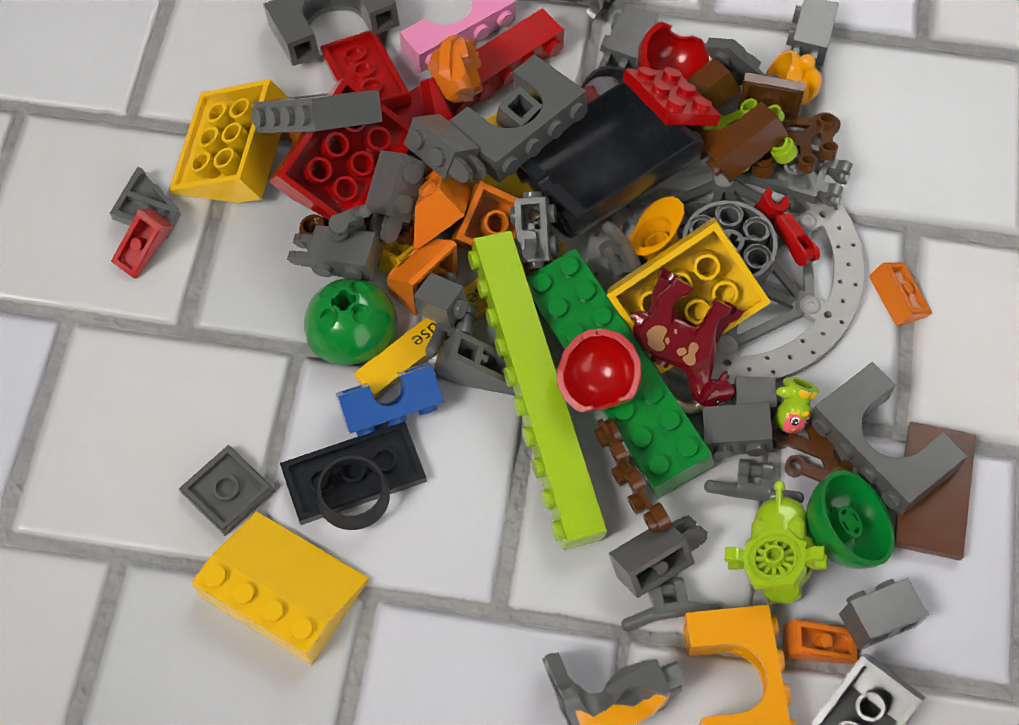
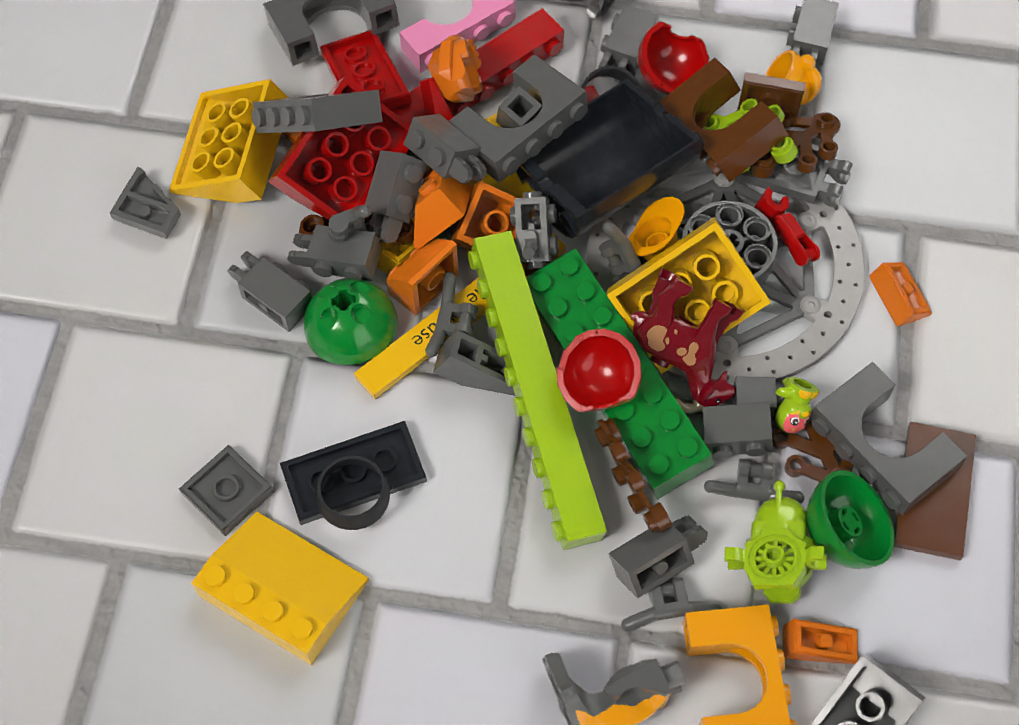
(141, 241): red slope -> none
(272, 290): none -> dark grey hinge
(417, 393): blue arch -> none
(441, 300): dark grey brick -> none
(671, 97): red plate -> none
(734, 58): dark grey wing -> none
(882, 612): brick -> none

